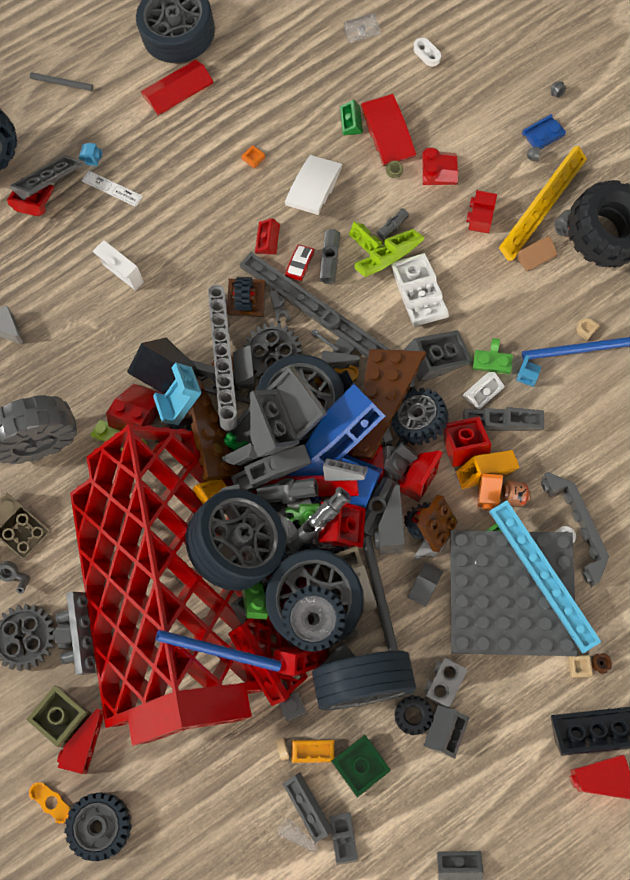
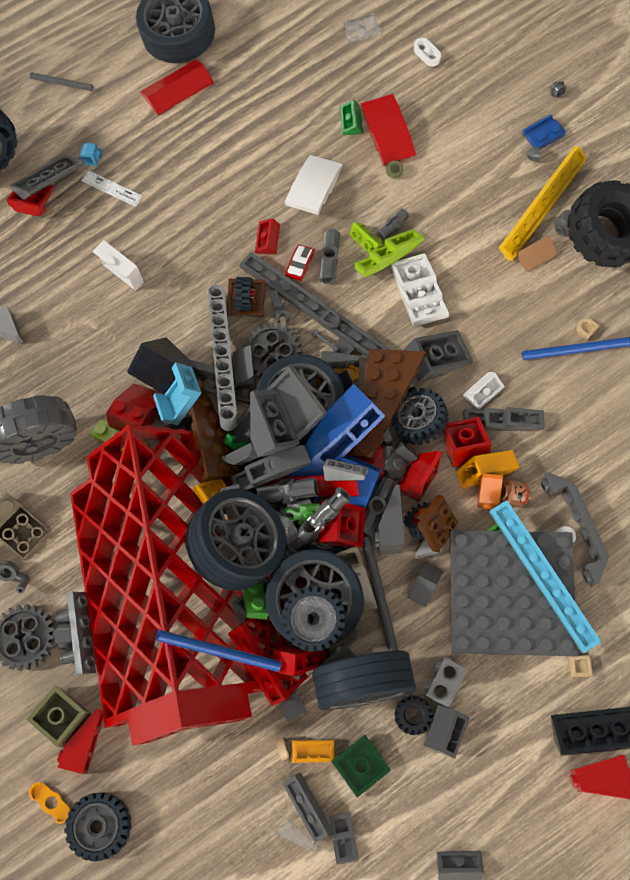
(253, 156): orange tile -> none
(439, 167): red slope -> none
(482, 211): red brick -> none
(492, 360): bright green plate -> none
(528, 373): dark azure panel -> none
(607, 664): reddish brown plate -> none

